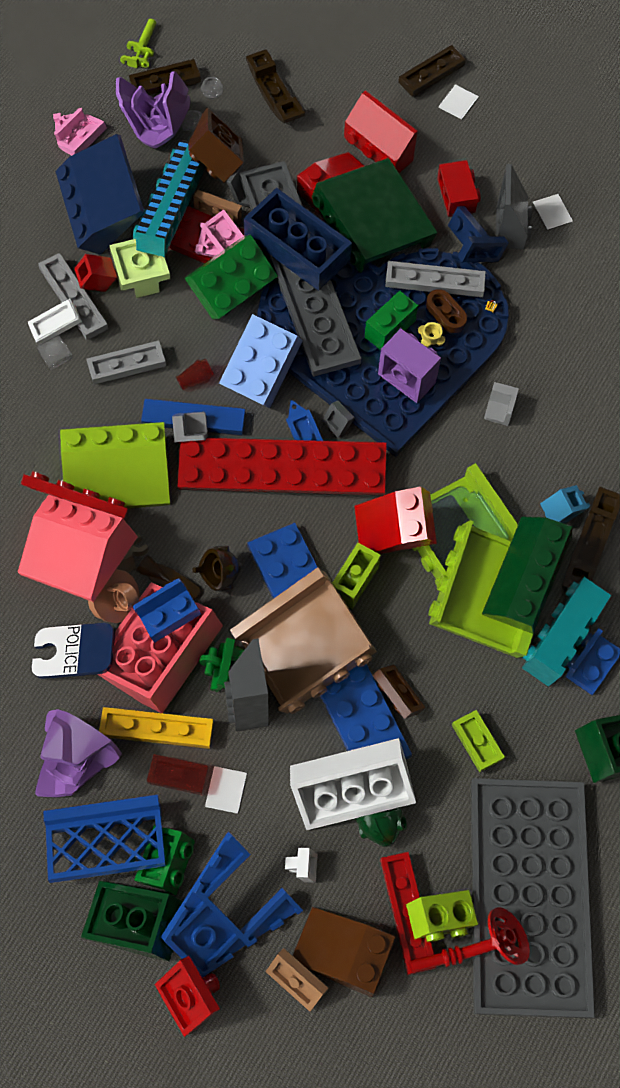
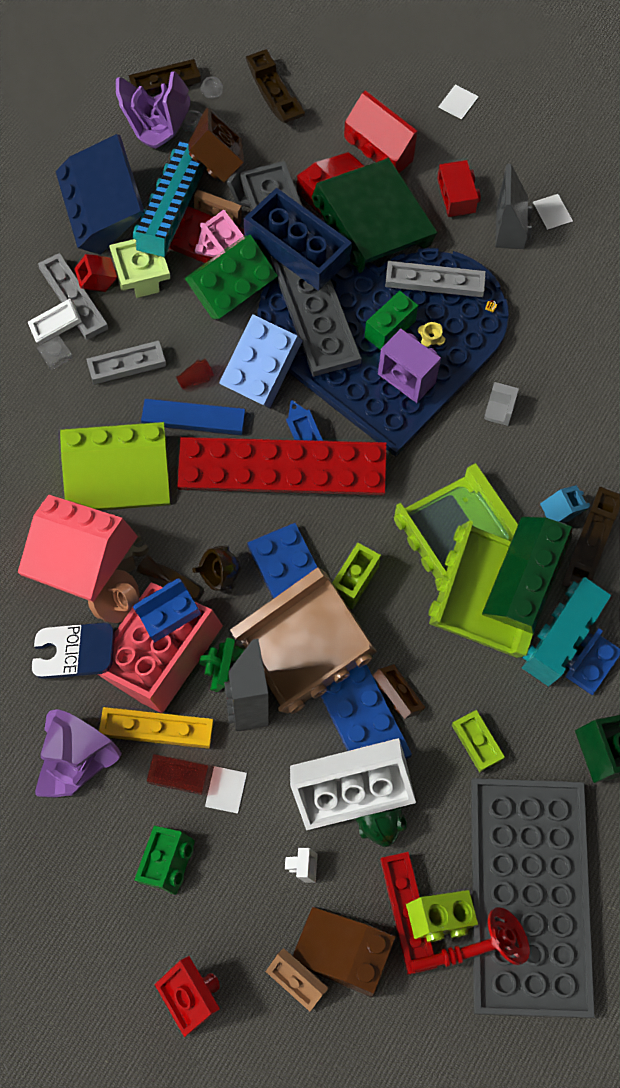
(66, 491): red plate -> none
(77, 131): bright pink slope -> none
(96, 817): blue fence -> none
(131, 919): dark green slope -> none
(141, 48): lime piece -> none
(190, 426): light grey panel -> none
(204, 930): blue wing -> none
(338, 419): dark grey plate -> none
(396, 521): red slope -> none
(431, 70): dark brown plate -> none
(447, 312): reddish brown plate -> none
(476, 242): dark blue bracket -> none

